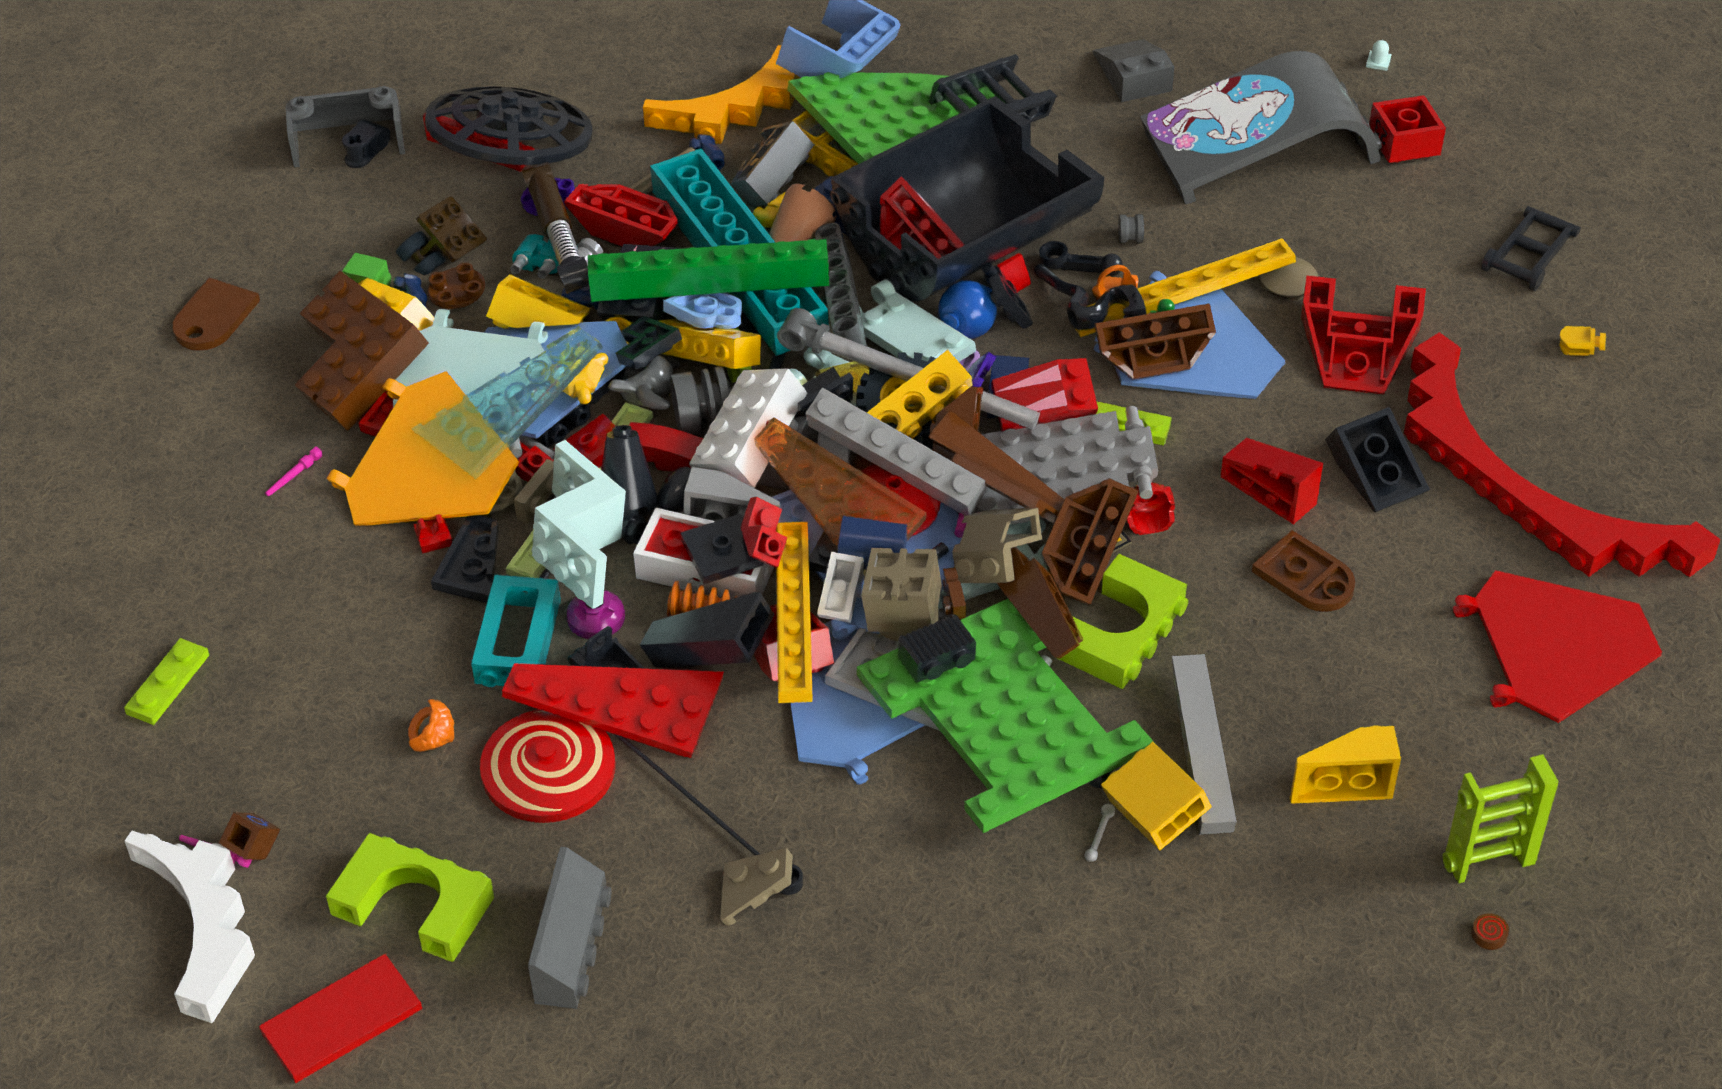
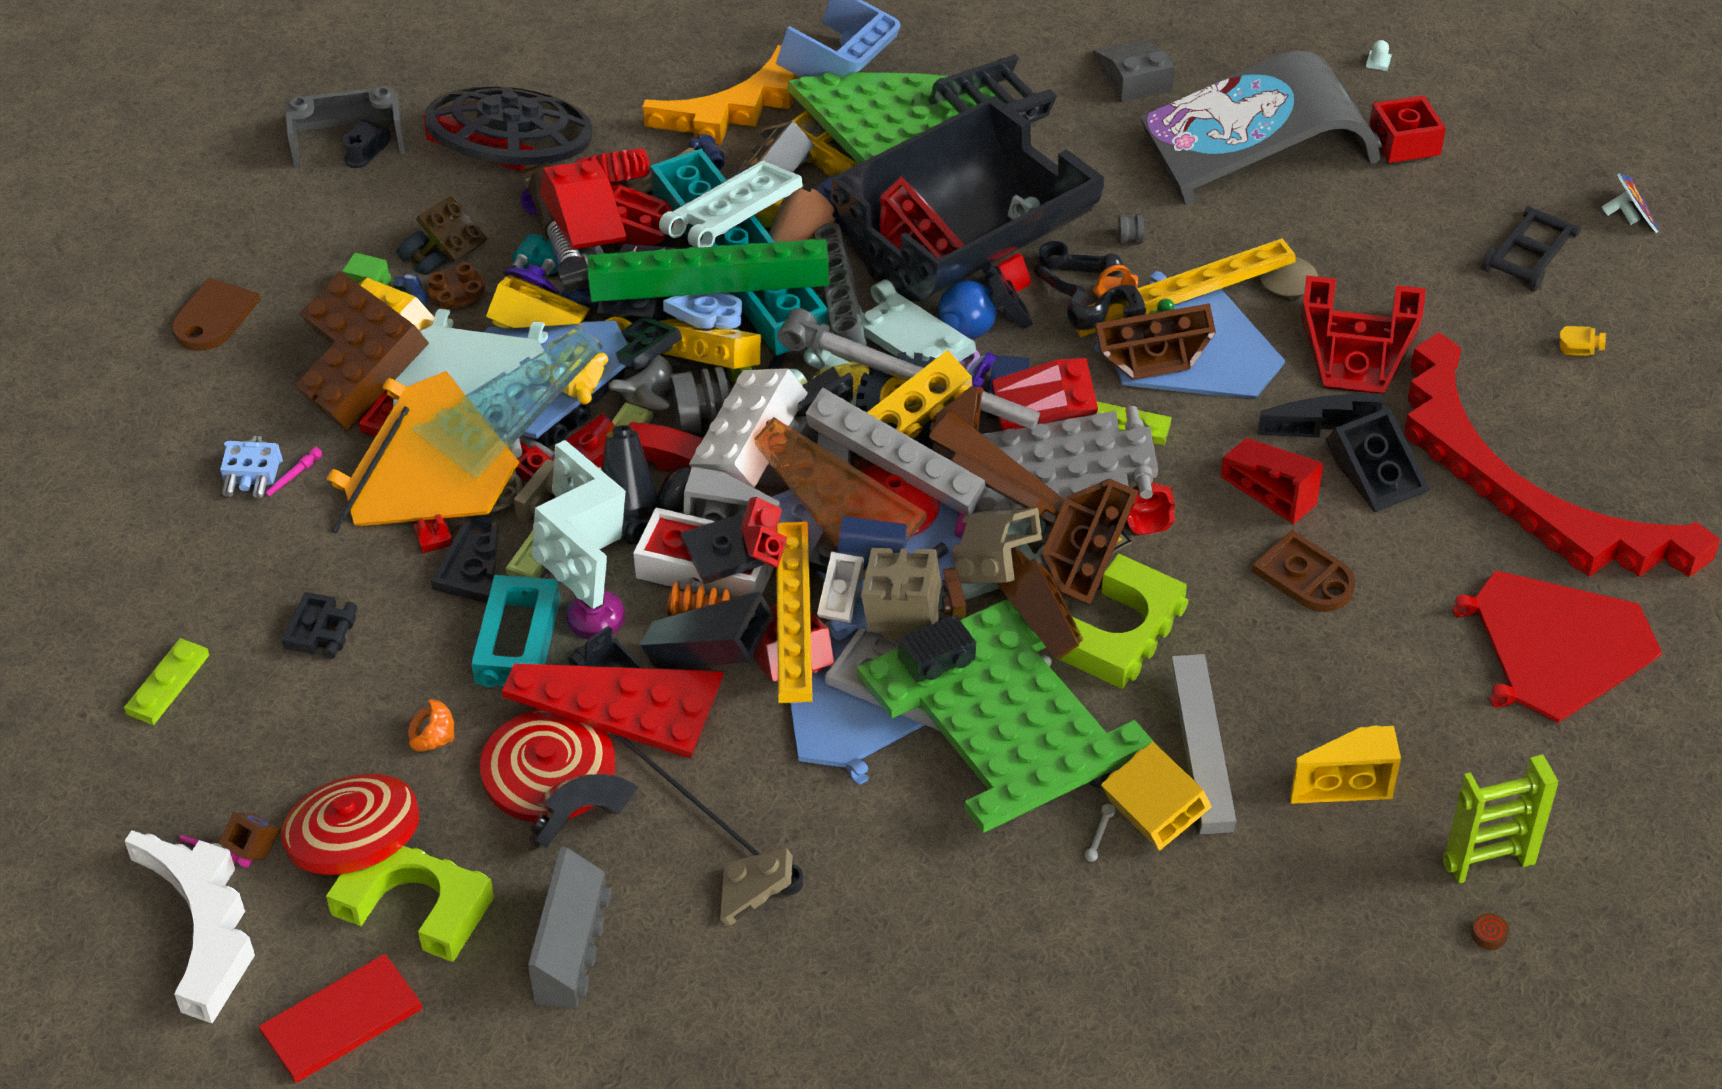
(249, 464): none -> light blue piece
(310, 622): none -> black plate
(350, 824): none -> red dish
(366, 476): none -> black piece
(532, 275): none -> dark purple dish
(573, 793): none -> black arch
(582, 204): none -> red slope
(622, 165): none -> red gear
(730, 203): none -> light aqua hinge
(1021, 206): none -> light aqua piece
(1311, 415): none -> black slope
(1624, 202): none -> light aqua shield

